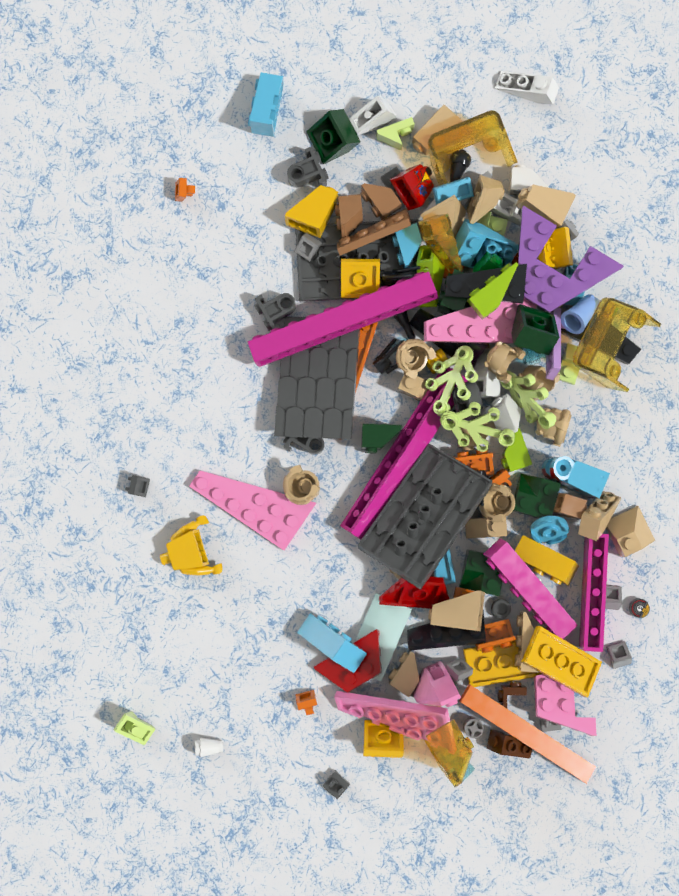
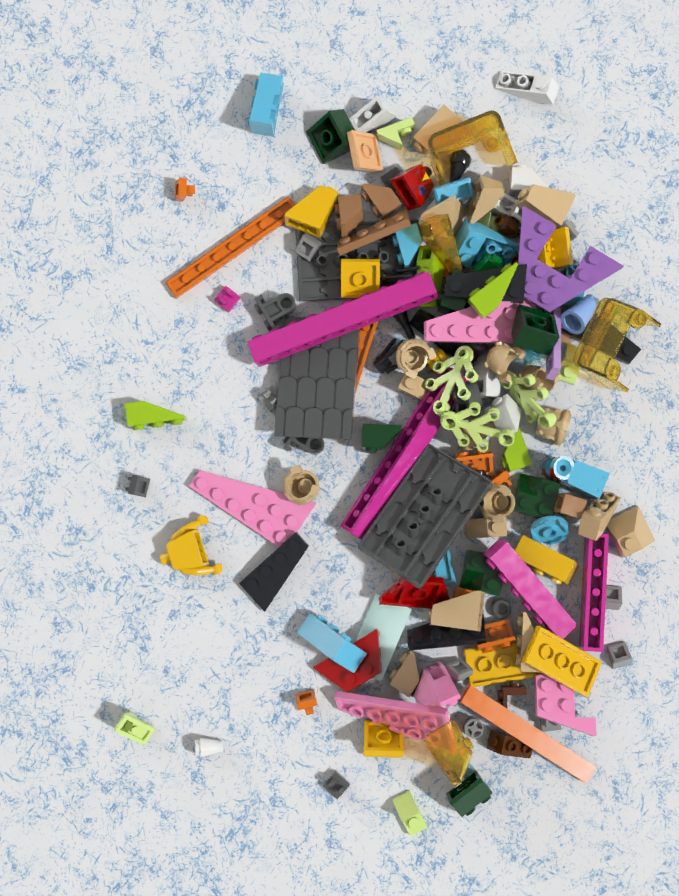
(143, 414): none -> lime slope
(227, 299): none -> dark pink tile
(229, 249): none -> orange tile
(269, 398): none -> light grey tile
(272, 573): none -> black wing
(309, 169): dark grey pin -> none
(365, 151): none -> light nougat tile
(409, 813): none -> yellowish green slope
(469, 794): none -> dark green slope
(507, 225): none -> reddish brown plant
(639, 608): tile -> none

